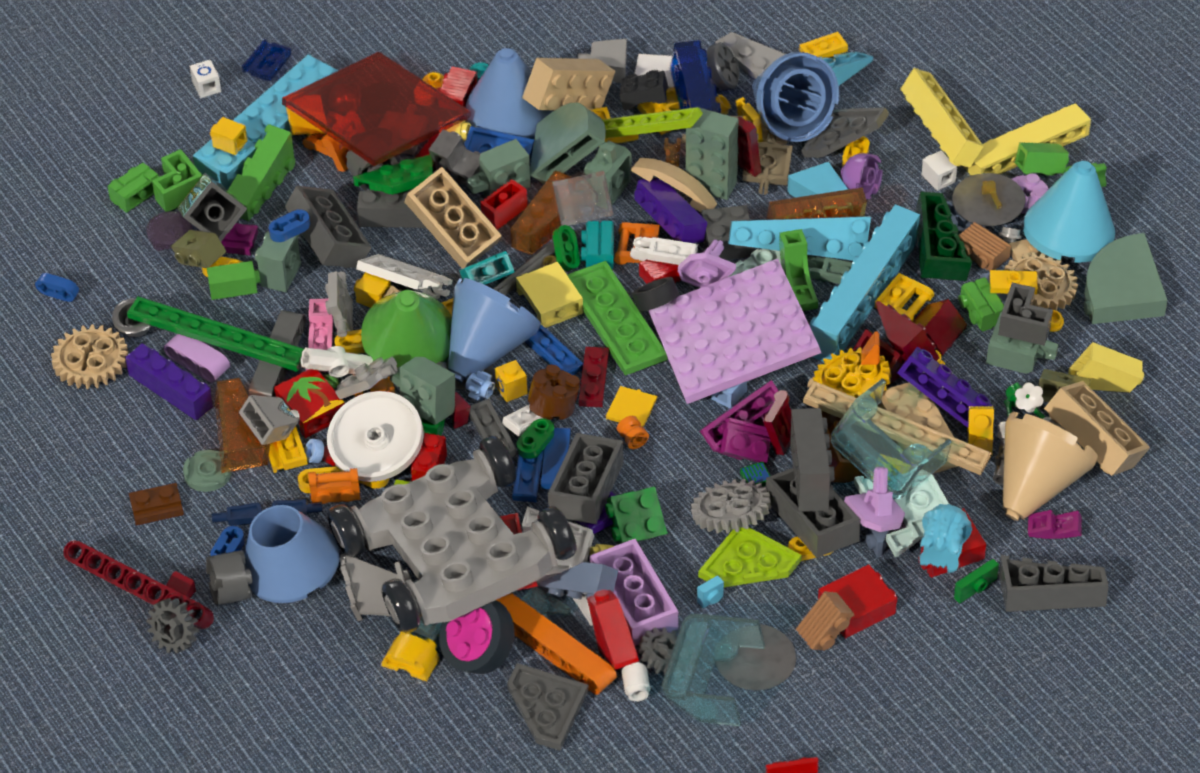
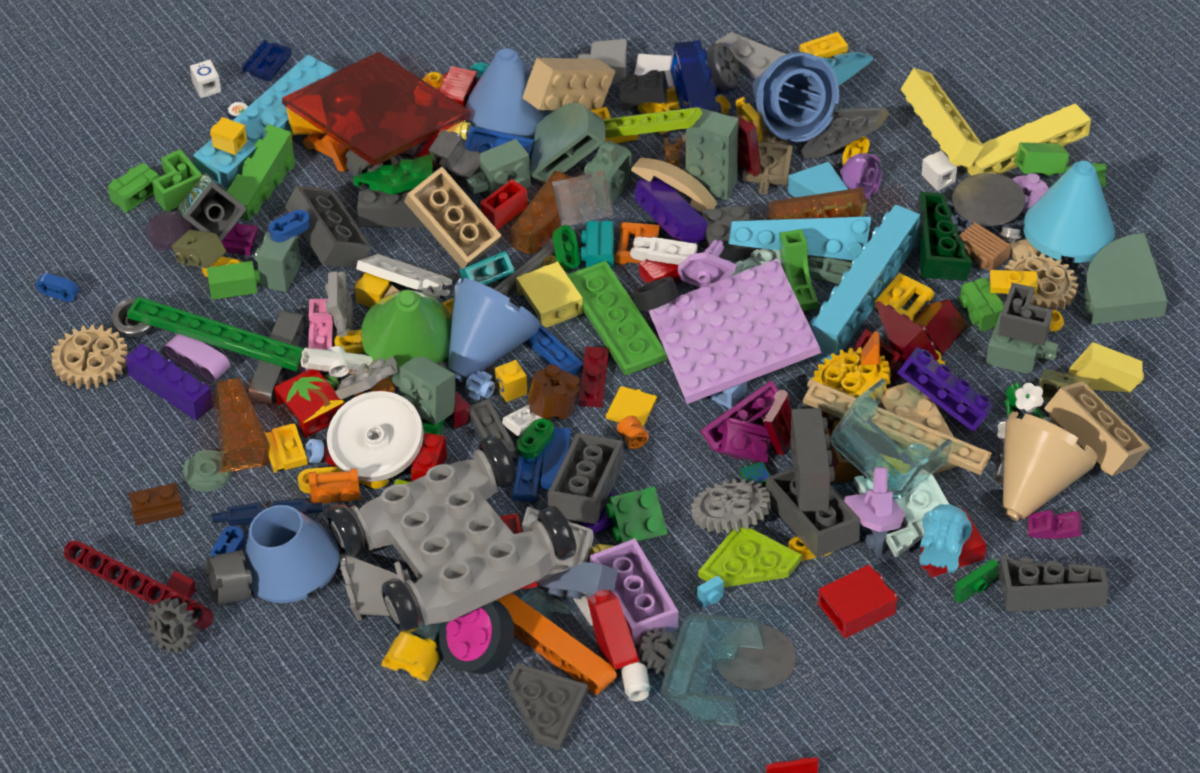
(235, 109): none -> tile
(269, 418): light grey torso -> none
(825, 621): medium nougat brick -> none
(981, 427): yellow plate -> none
(990, 188): clear yellow hand -> none

